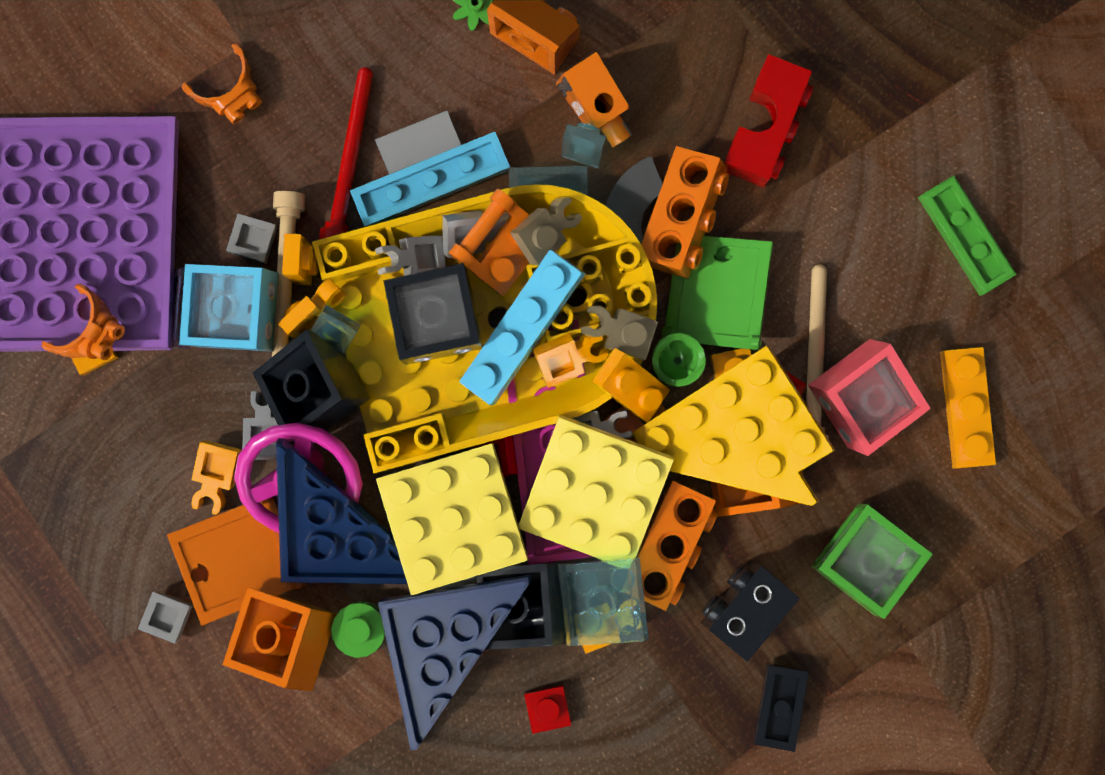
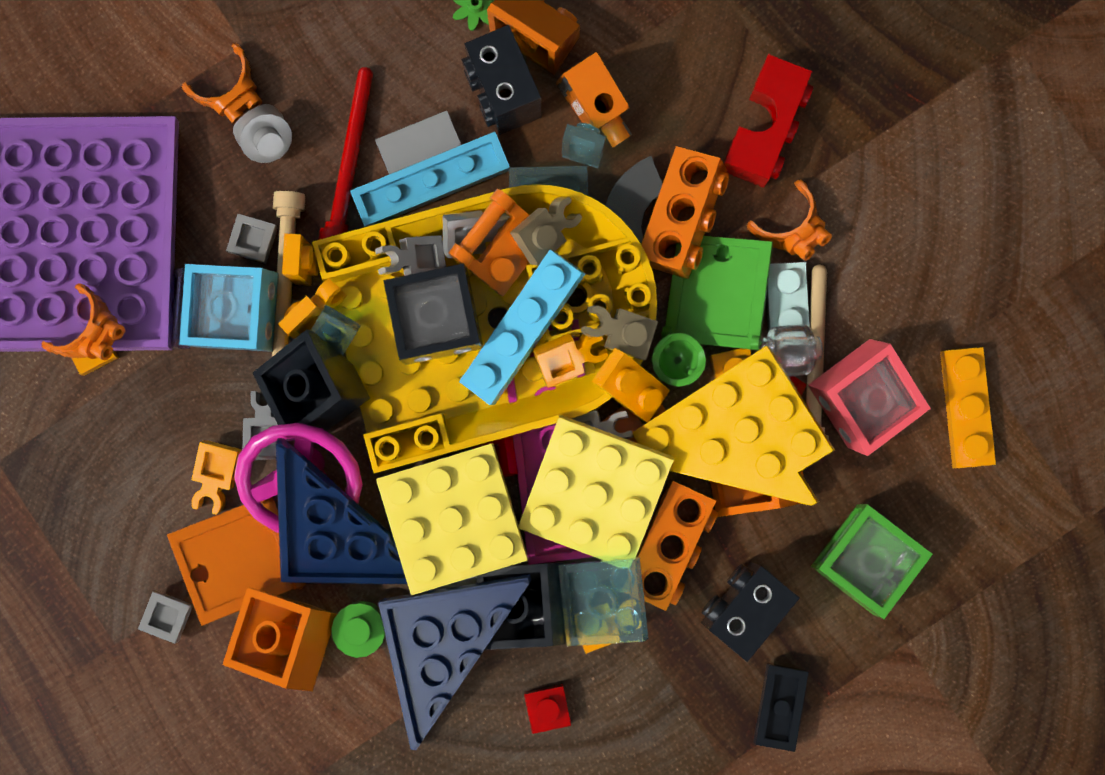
(263, 134): none -> light grey piece
(502, 77): none -> black piece
(787, 295): none -> light aqua plate
(794, 348): none -> clear head
(801, 239): none -> orange helmet
(967, 235): bright green tile -> none

